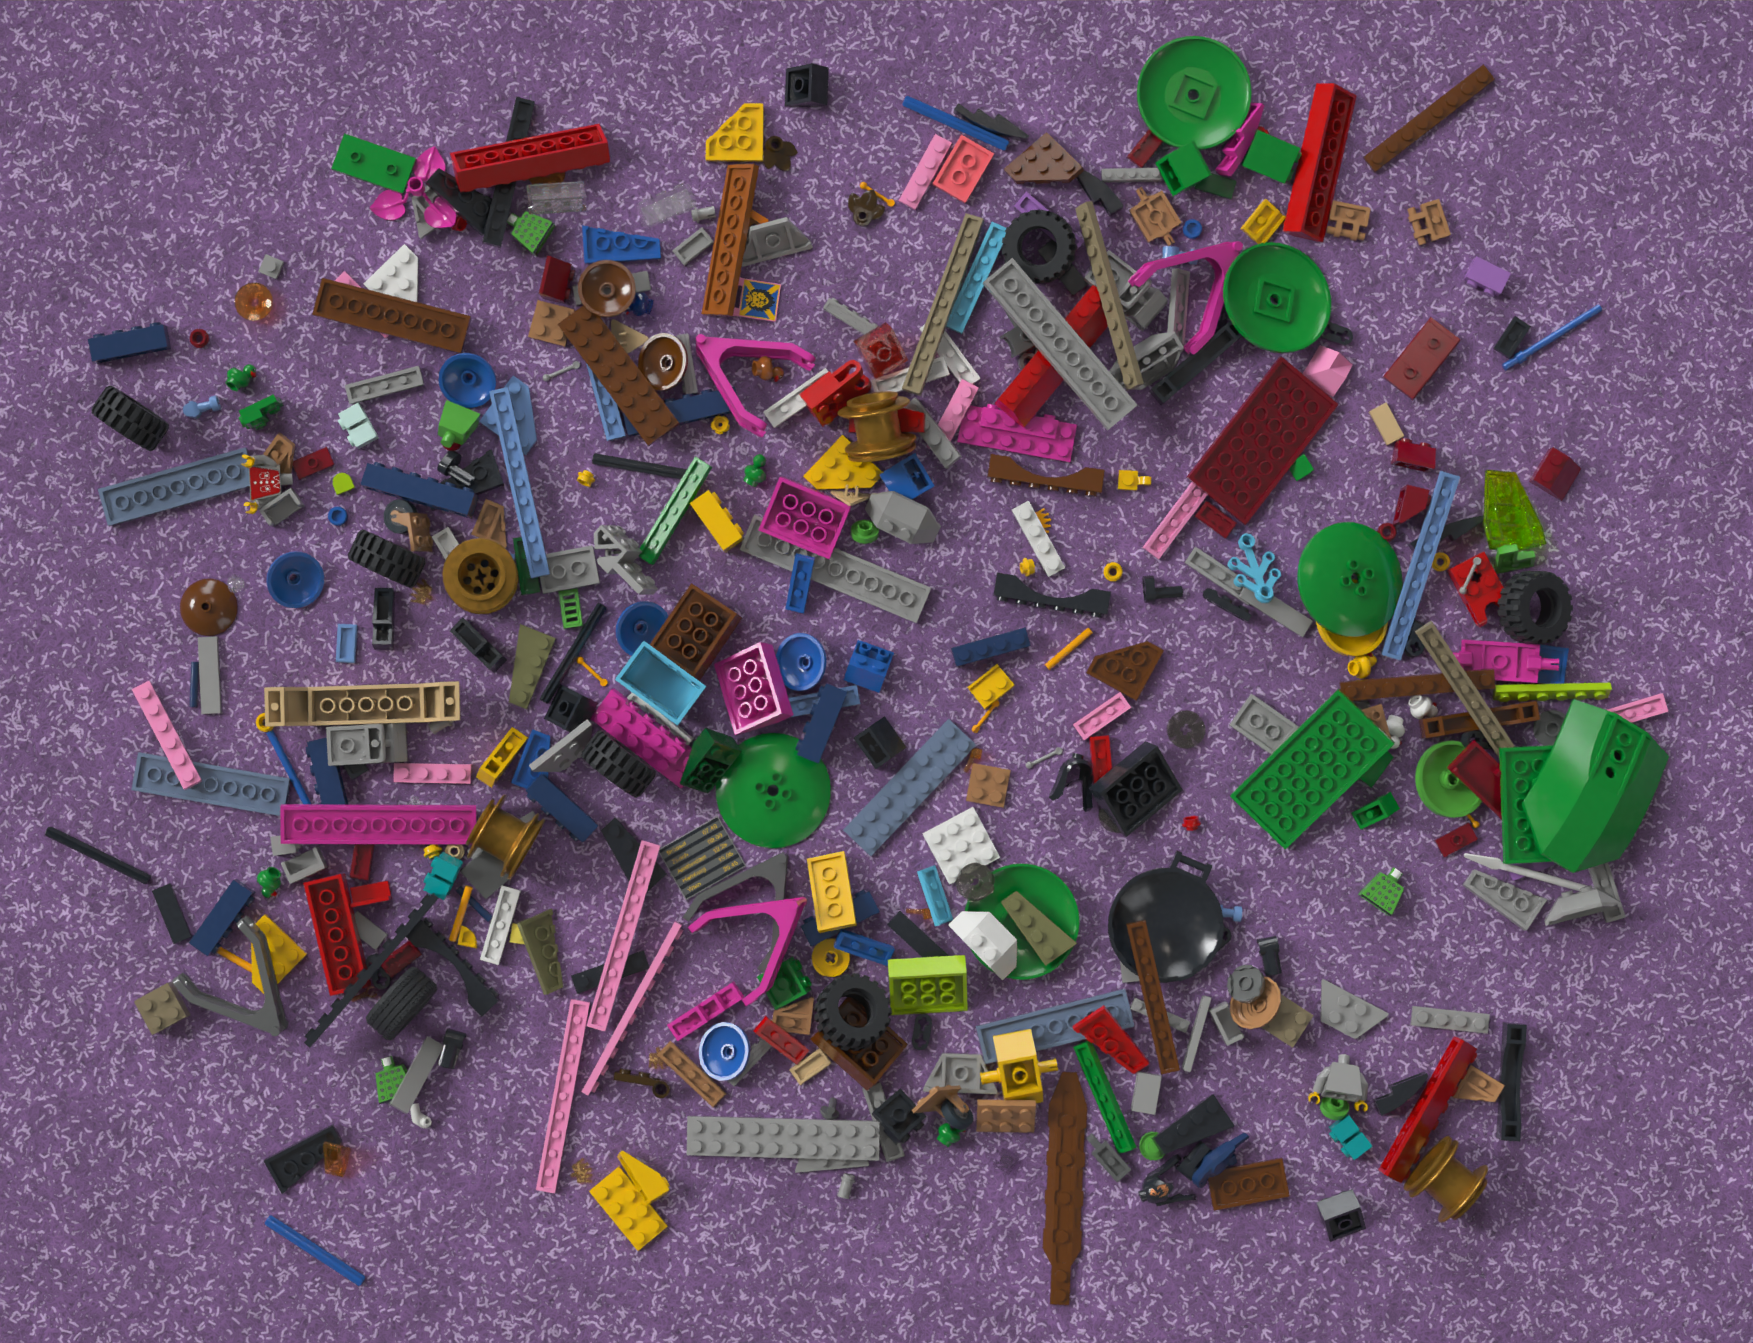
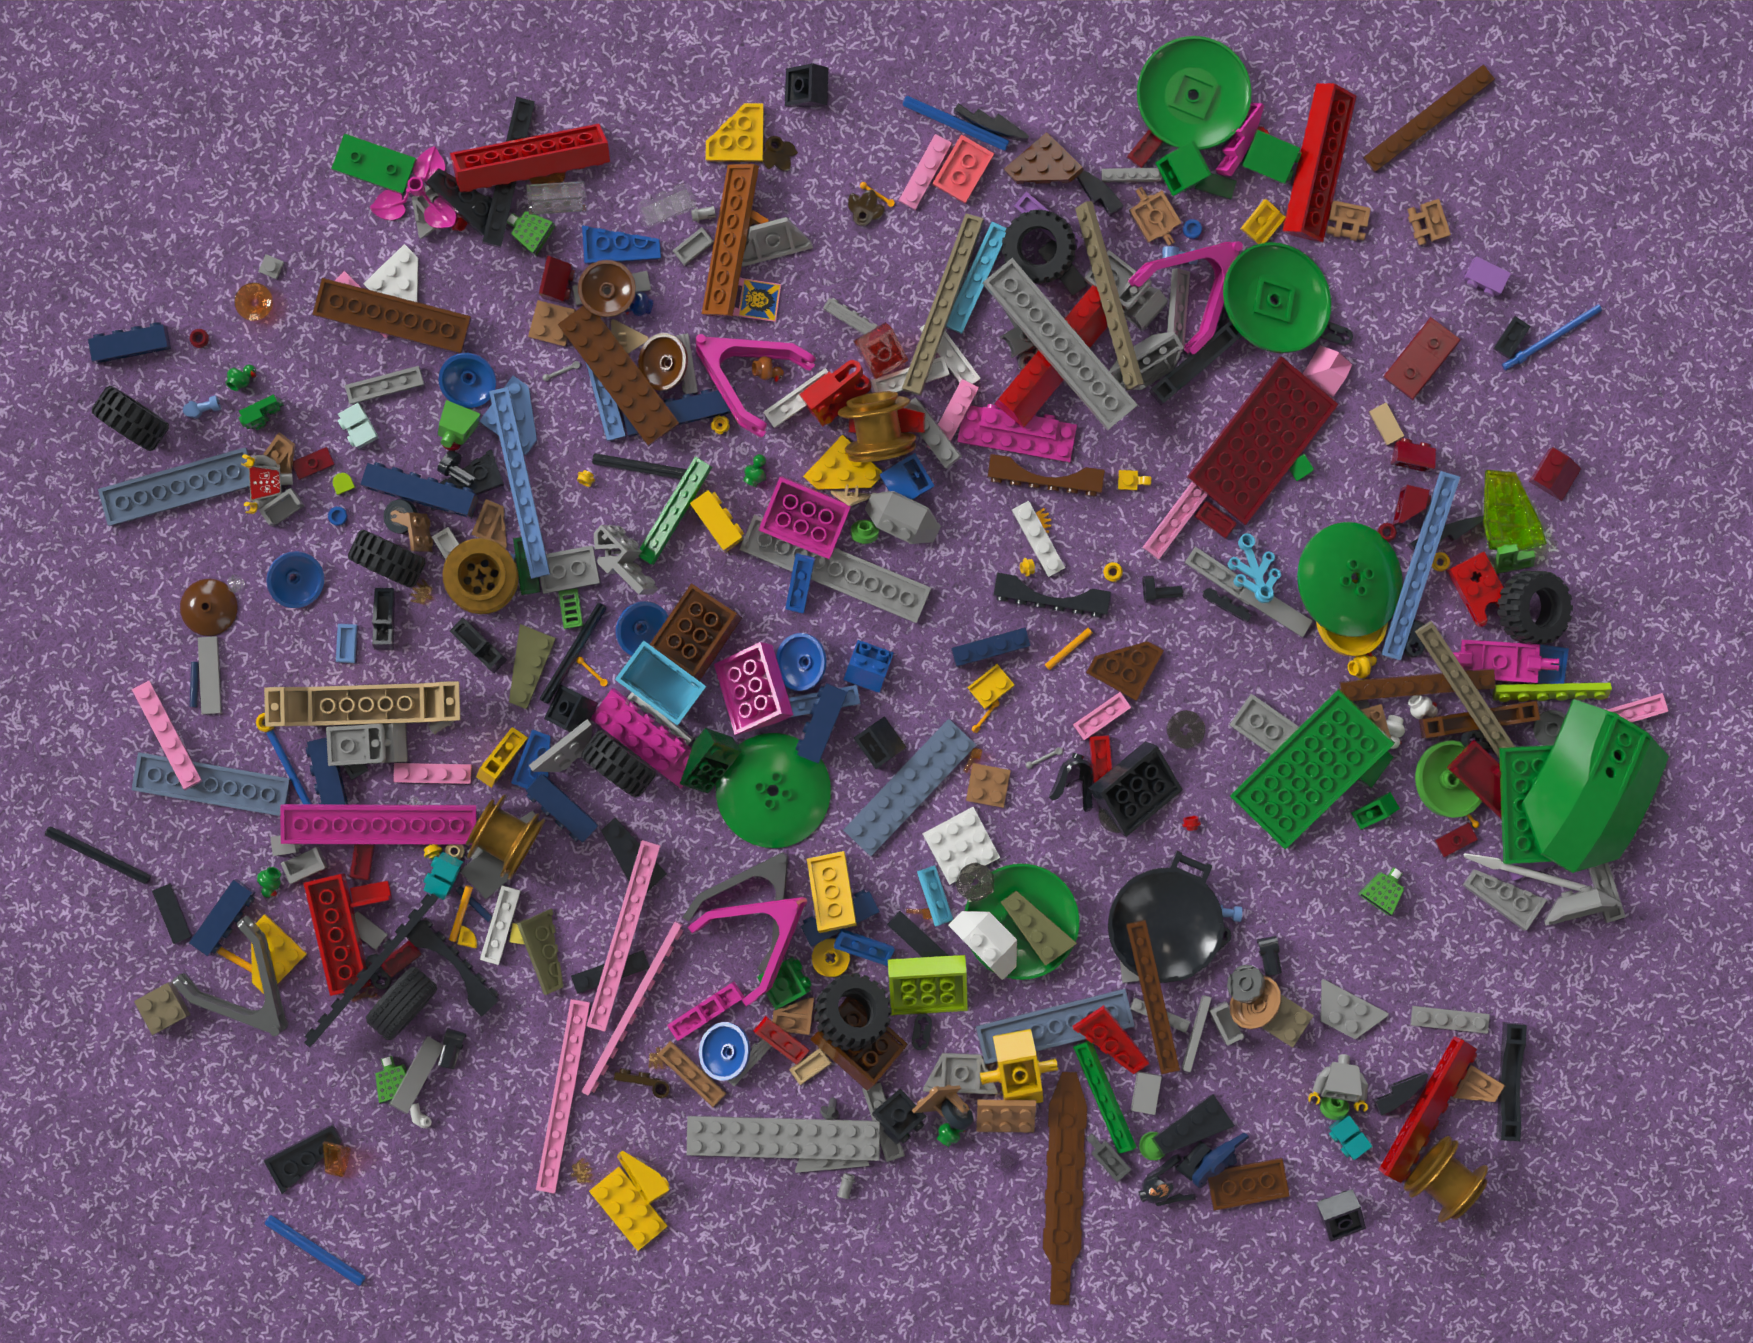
(701, 857): piece -> none
(1476, 561): light grey hinge -> none

